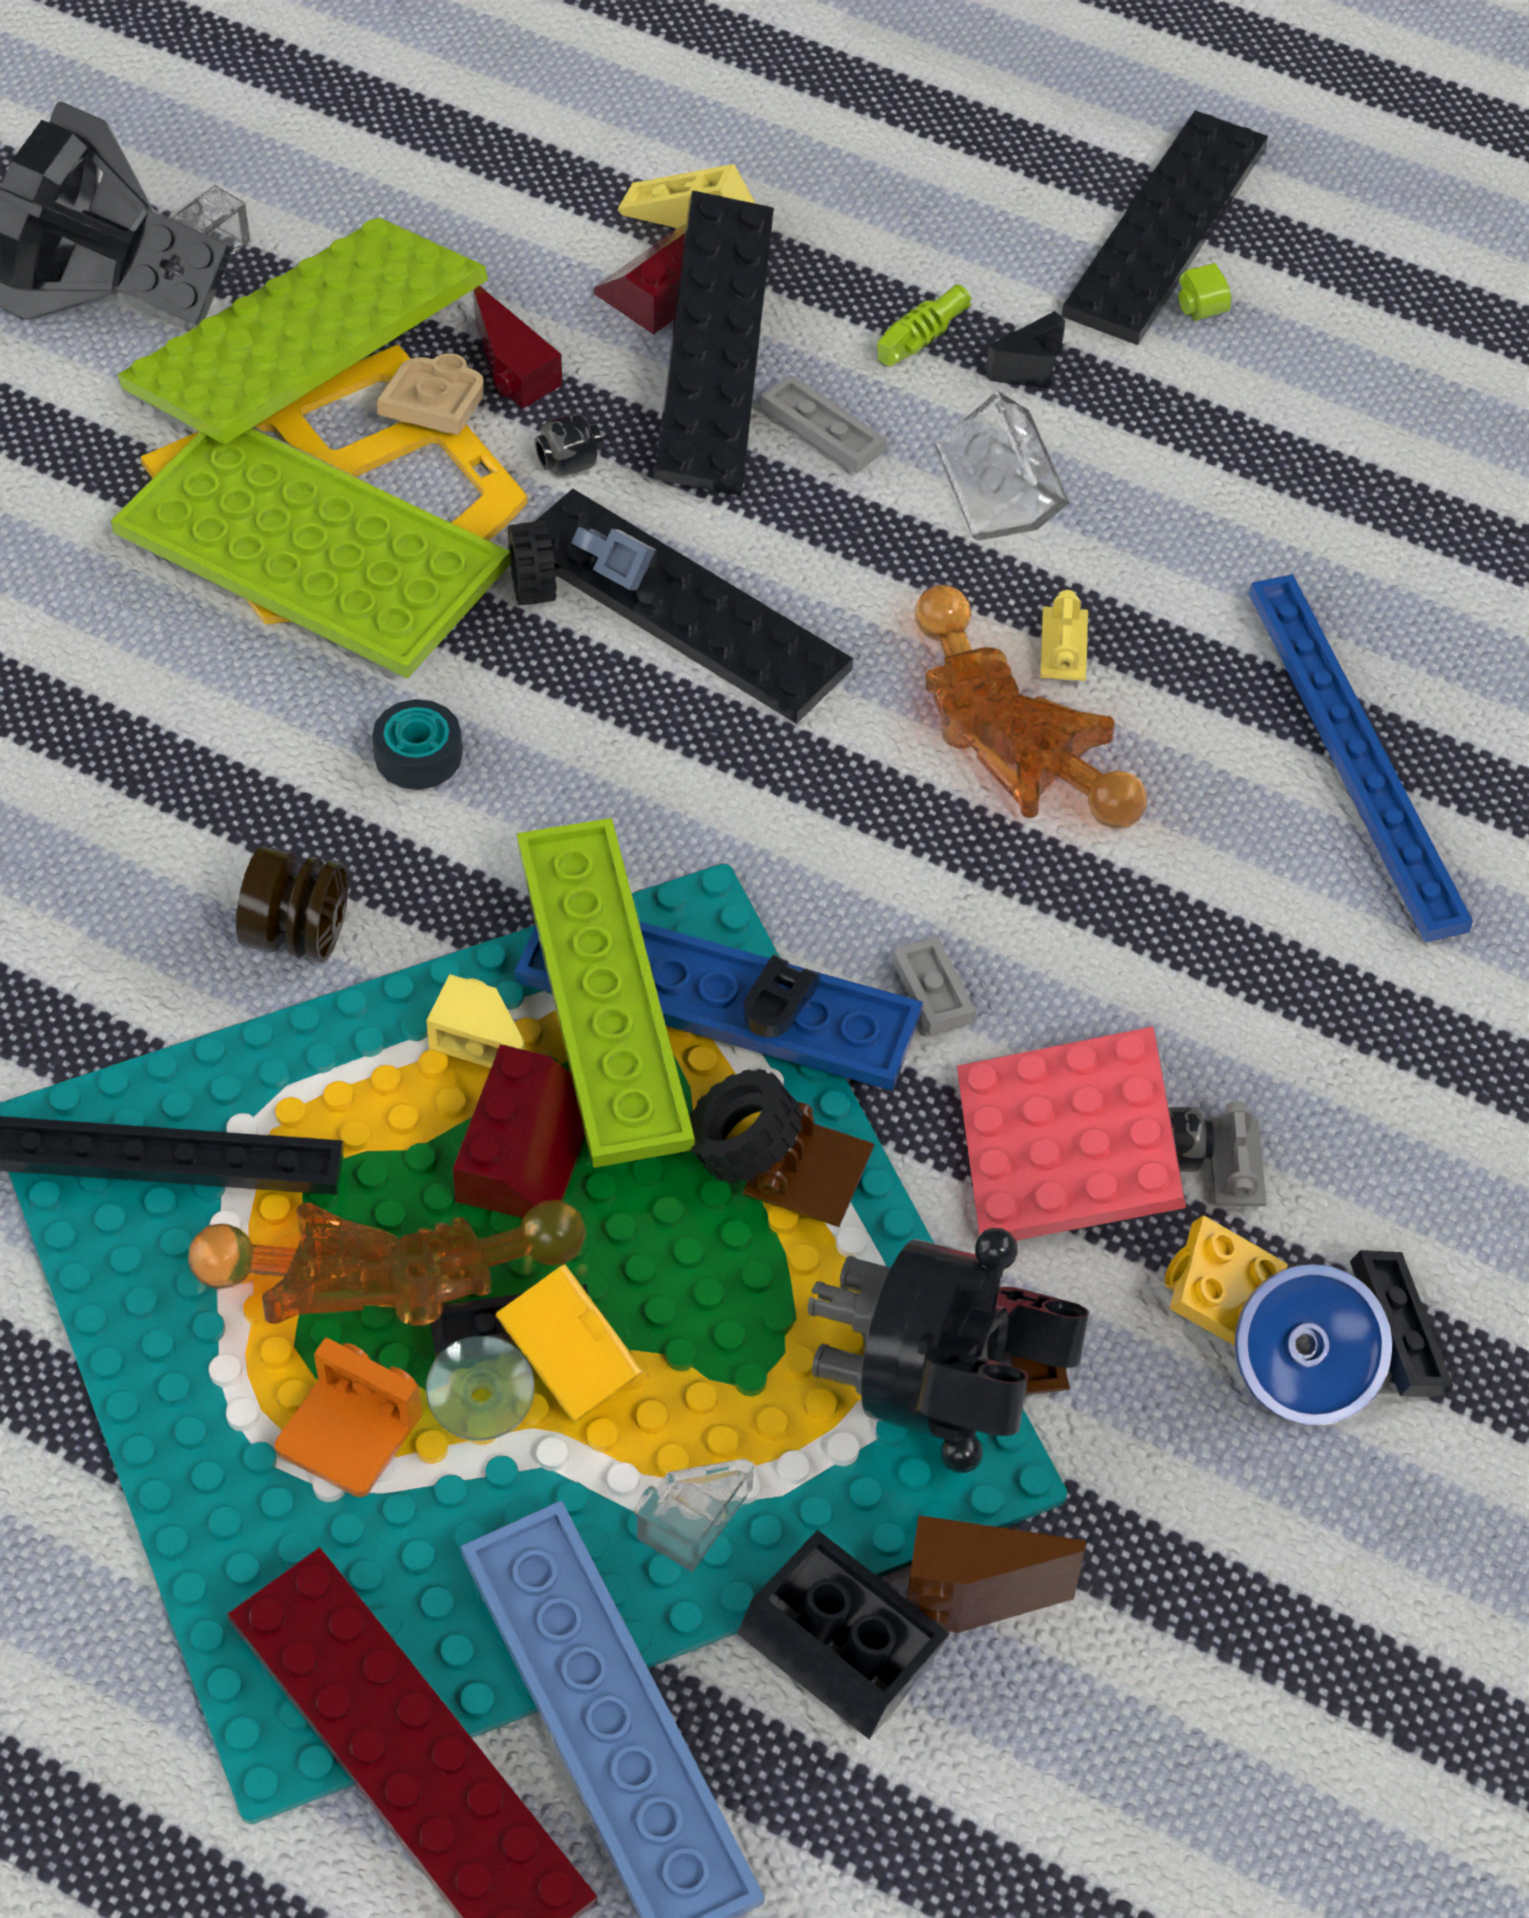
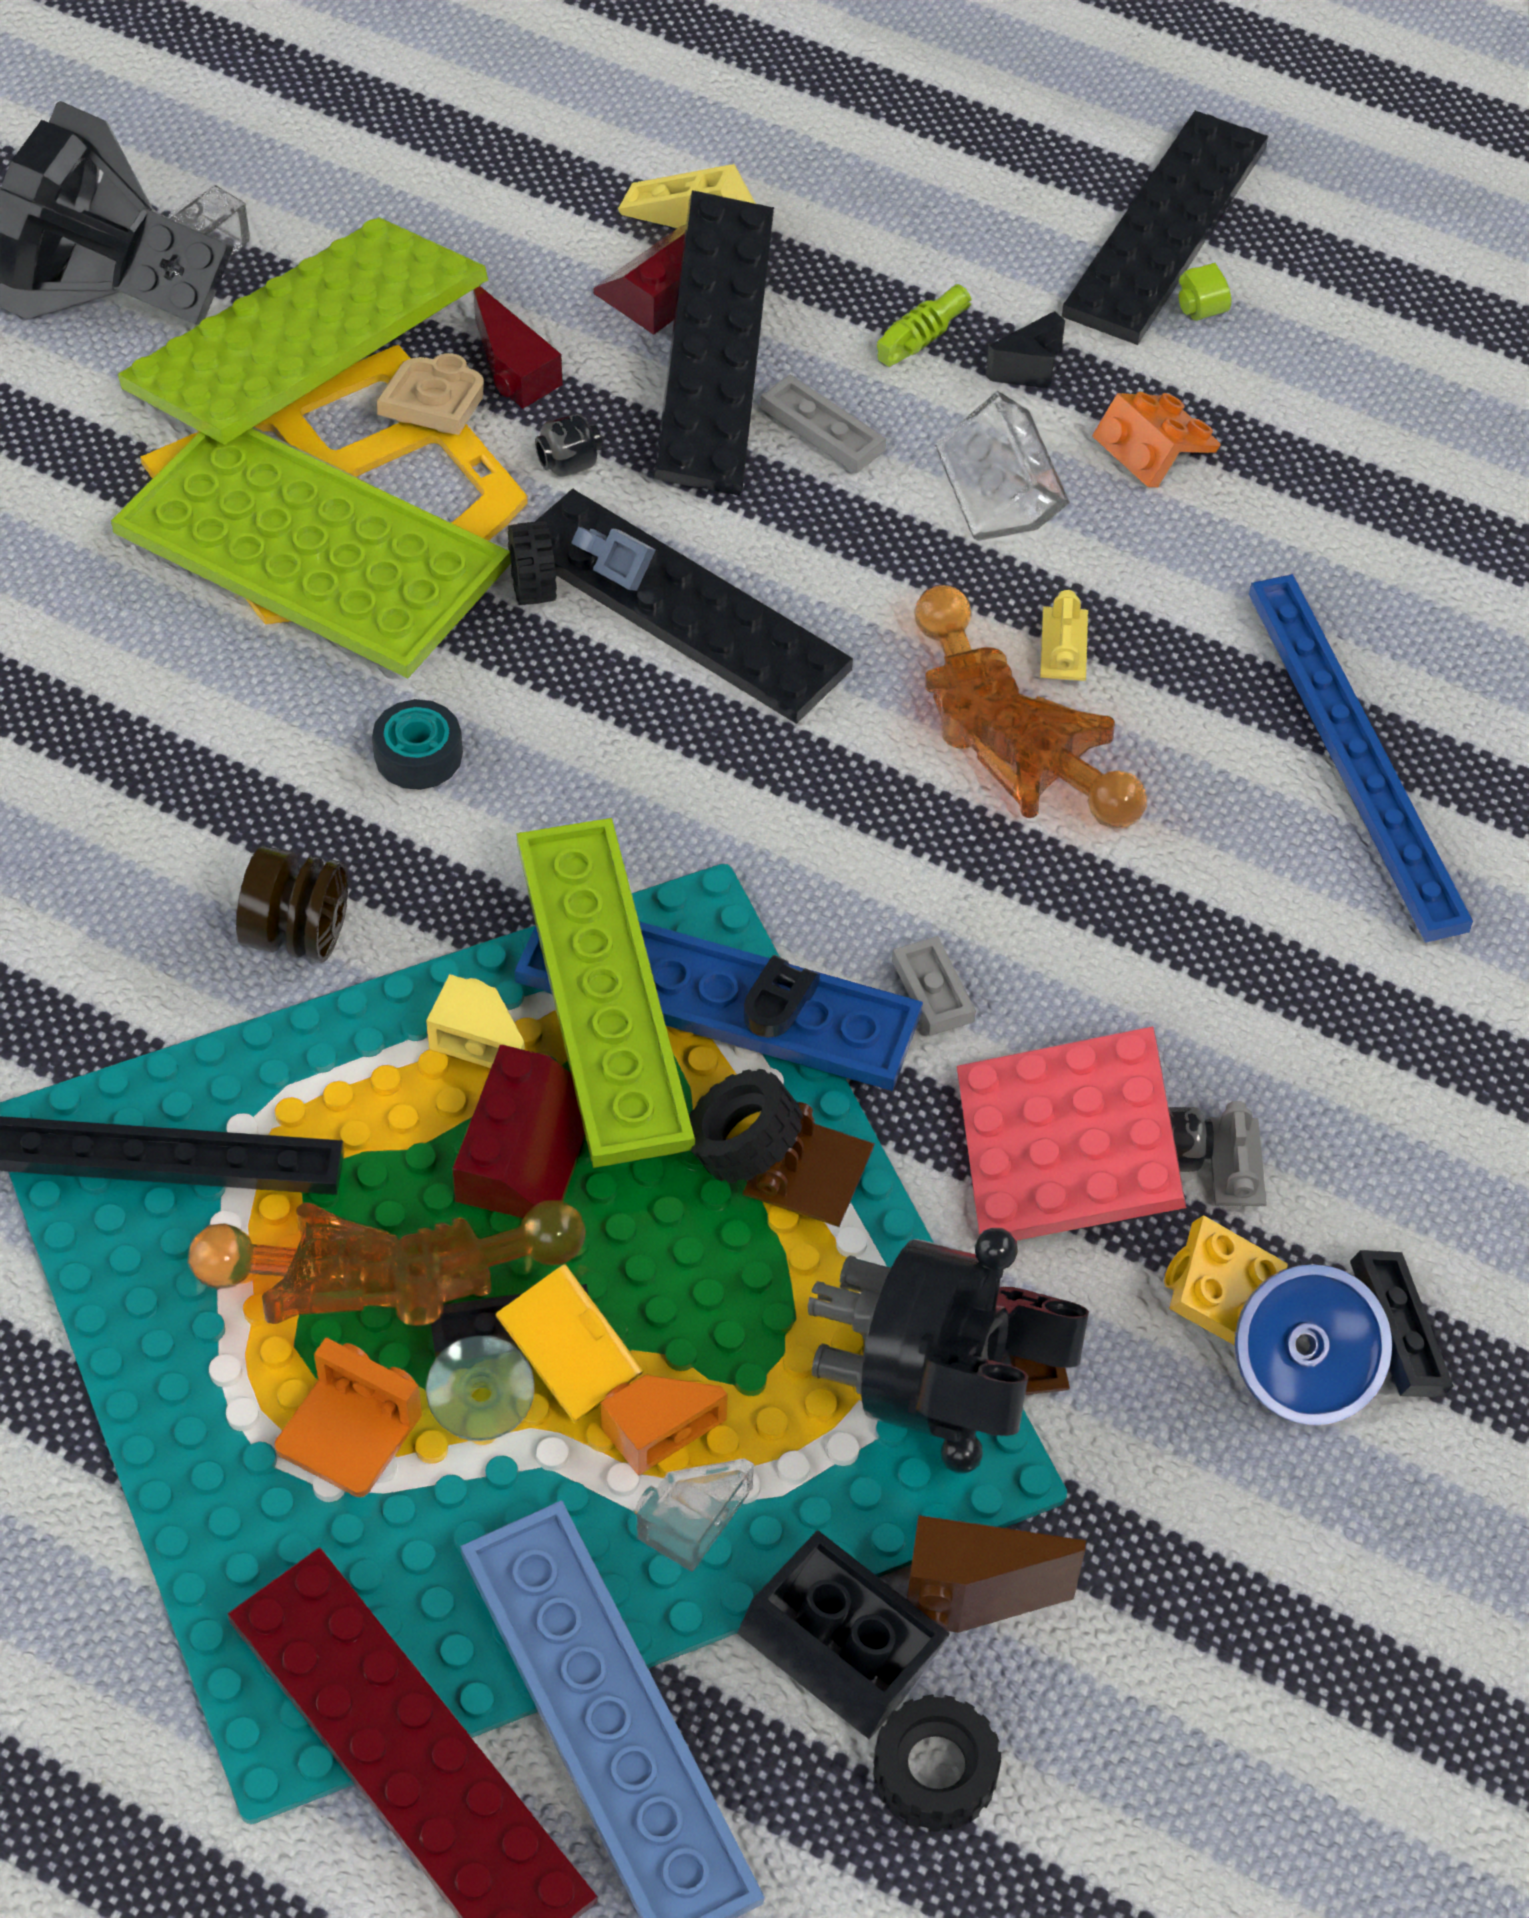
(660, 1417): none -> orange slope
(926, 1805): none -> black tyre
(1150, 432): none -> orange bracket

